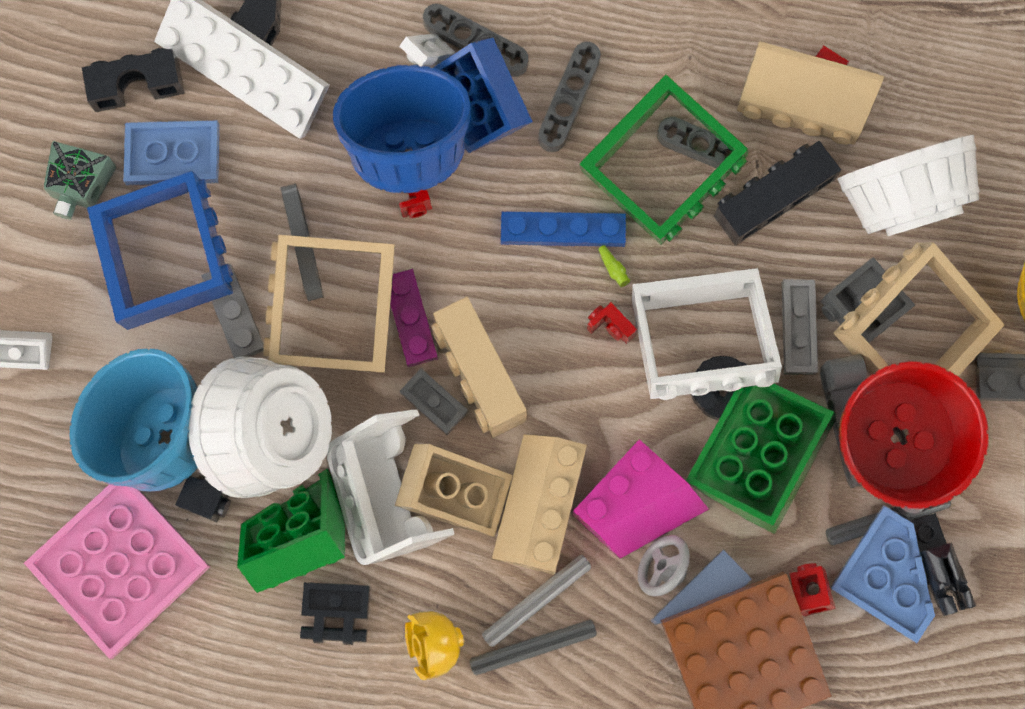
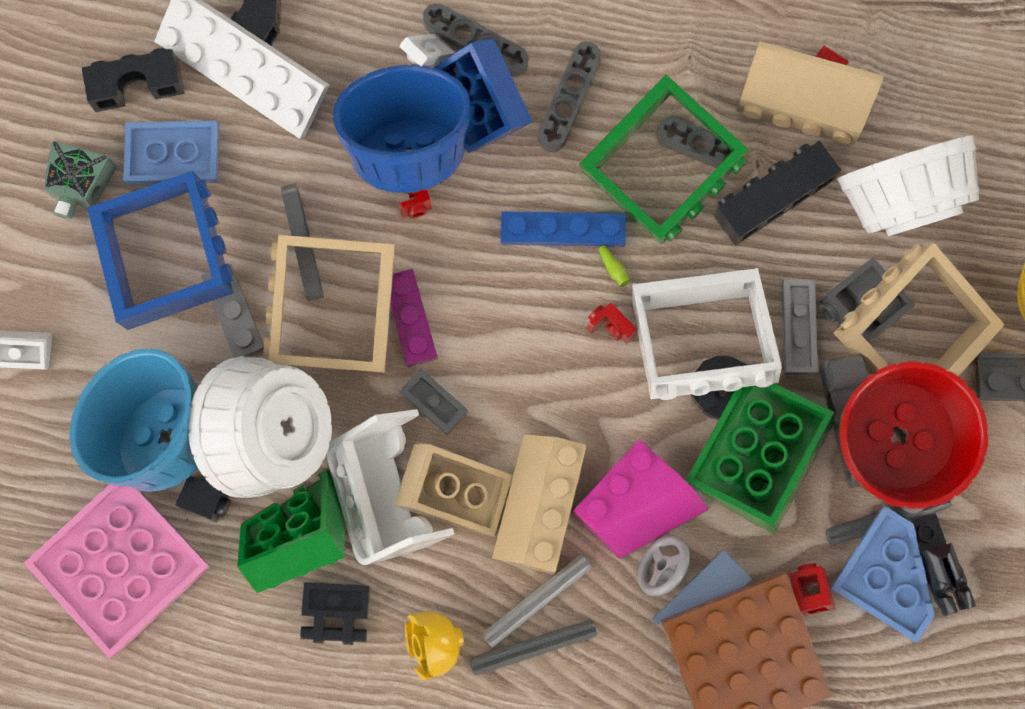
(480, 368): tan brick -> none

